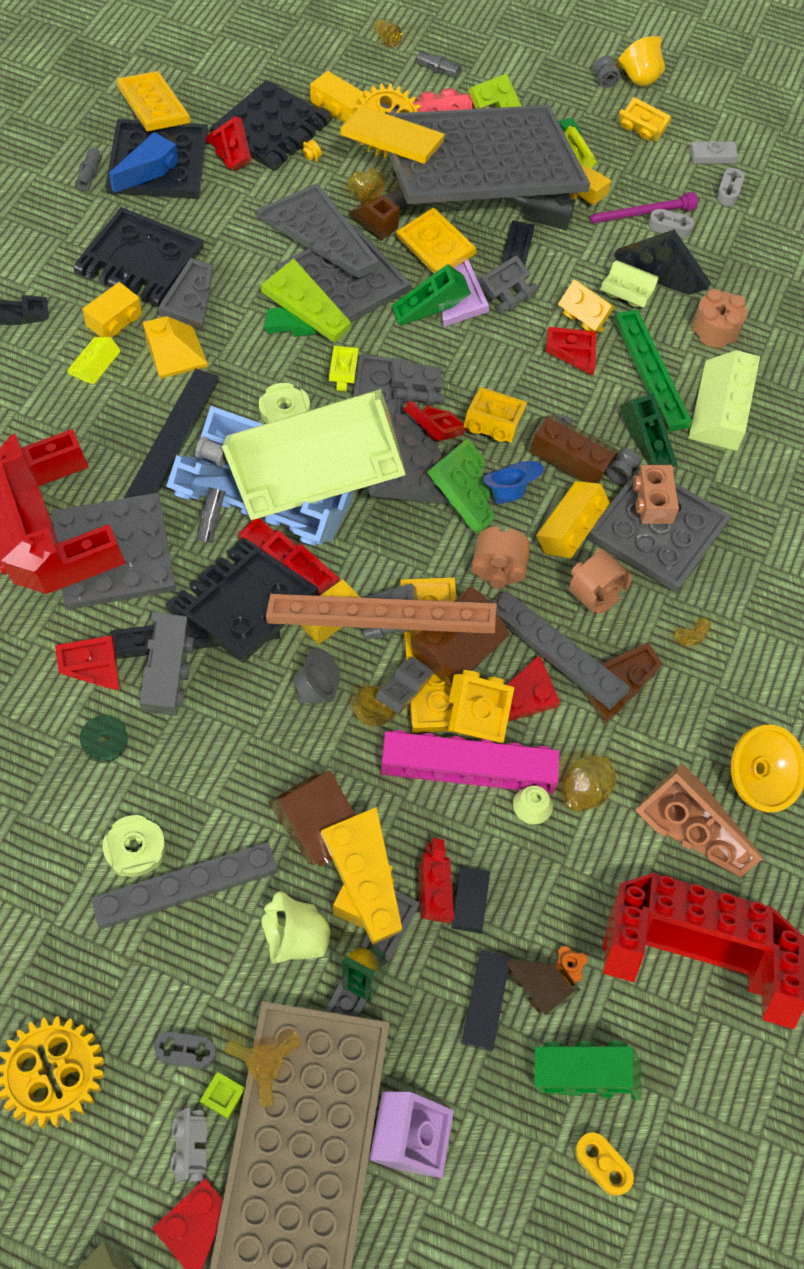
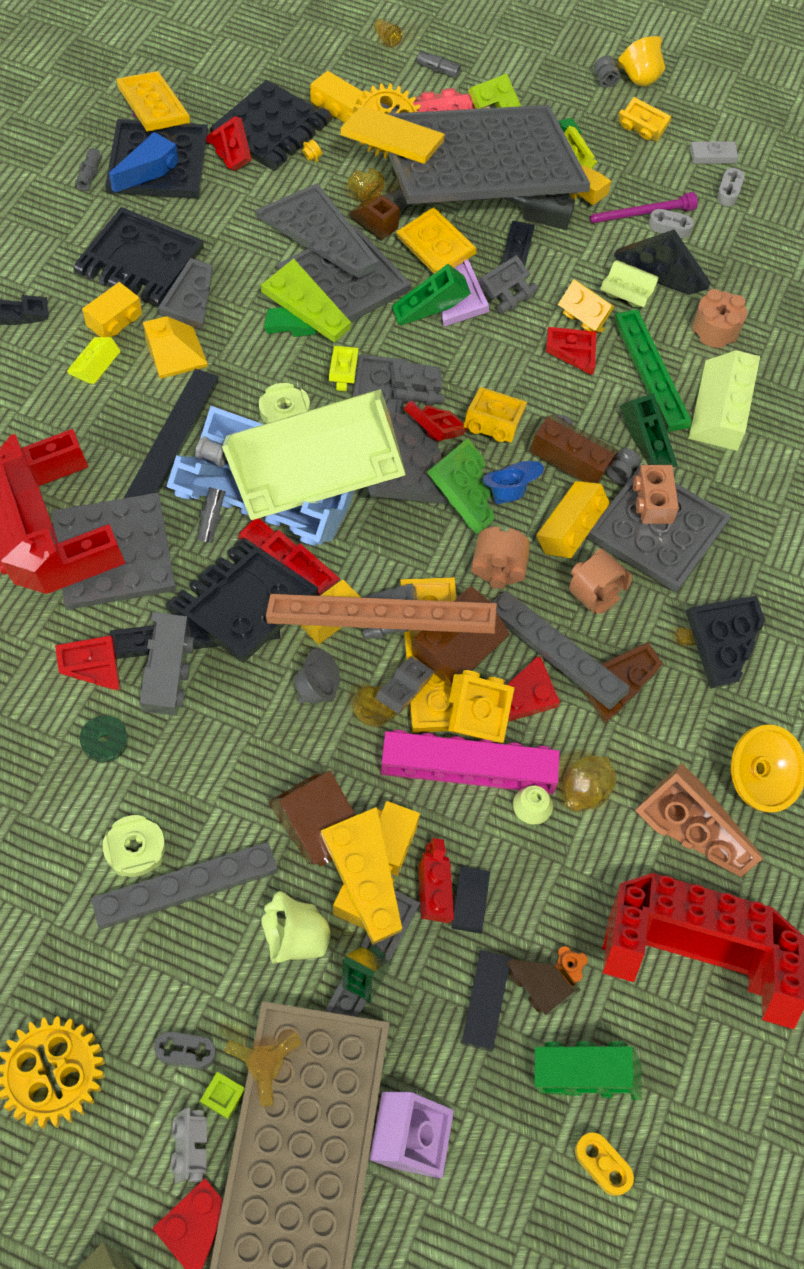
(398, 830): none -> yellow brick
(725, 637): none -> black plate

